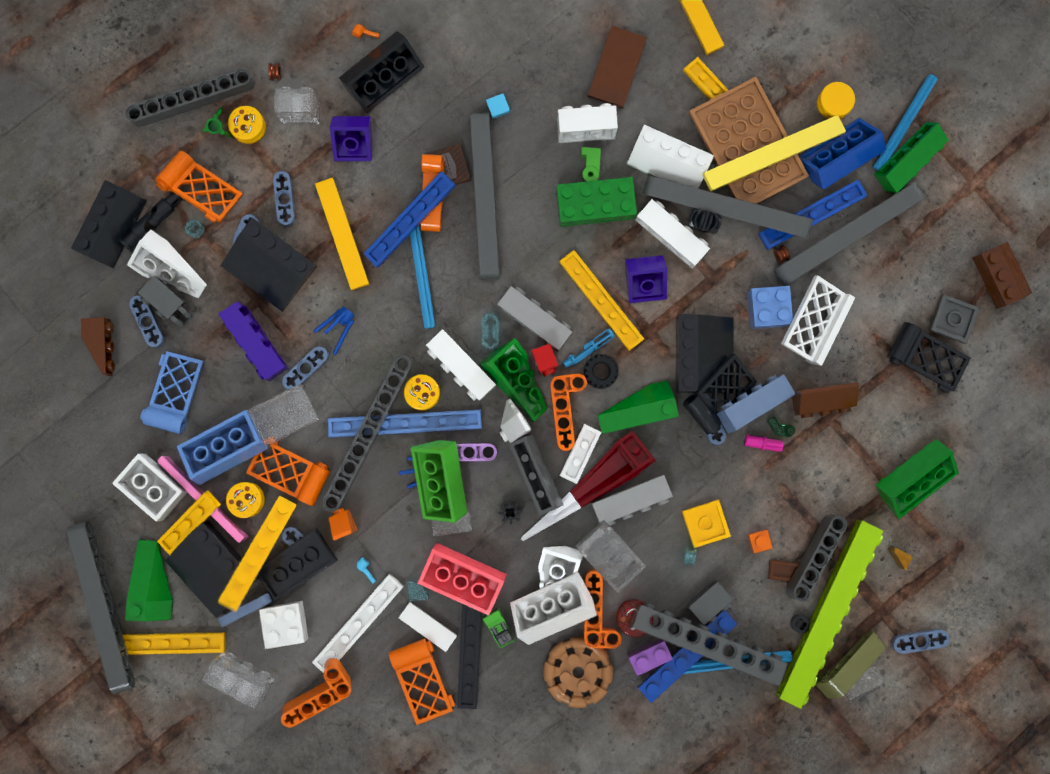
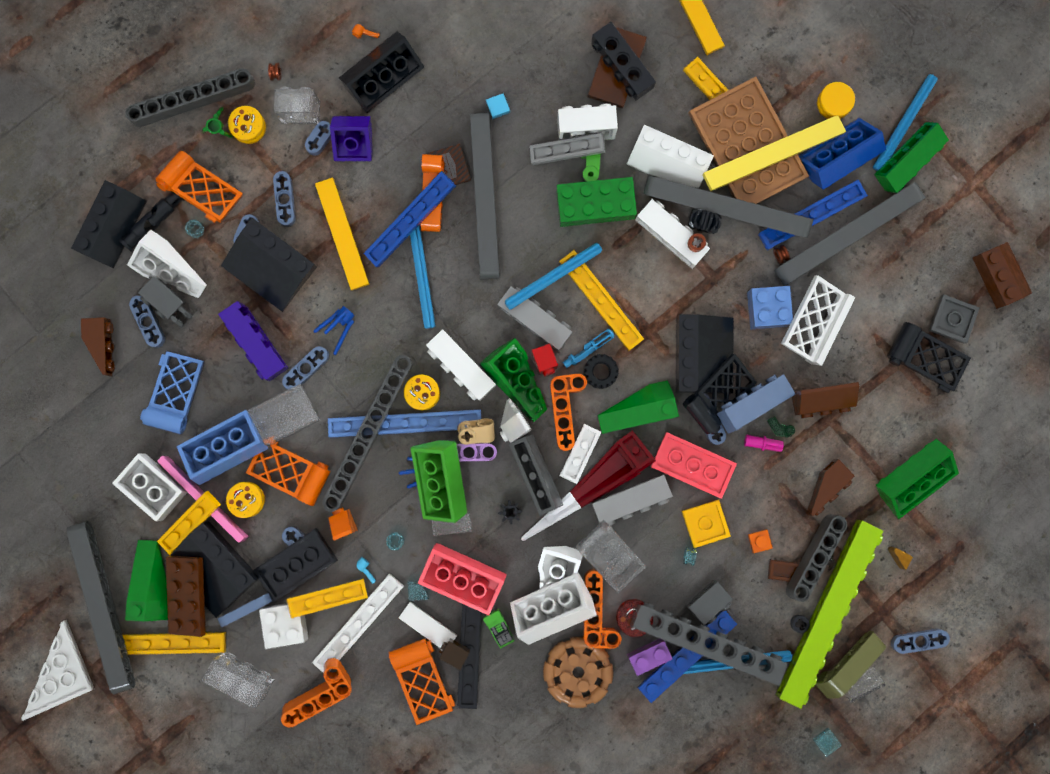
(61, 676): none -> white tile
(185, 596): none -> reddish brown plate
(257, 554): yellow brick -> none
(315, 135): none -> sand blue beam
(327, 598): none -> yellow tile
(389, 541): none -> clear light blue bush
(454, 653): none -> dark brown brick
(478, 431): none -> tan piece
(485, 331): clear light blue beam -> none
(553, 276): none -> dark azure axle
(567, 149): none -> light grey tile
(610, 36): none -> black brick
(646, 279): dark purple slope -> none
(691, 240): none -> copper bush
(693, 465): none -> coral plate
(827, 742): none -> clear light blue plate
(829, 483): none -> reddish brown slope

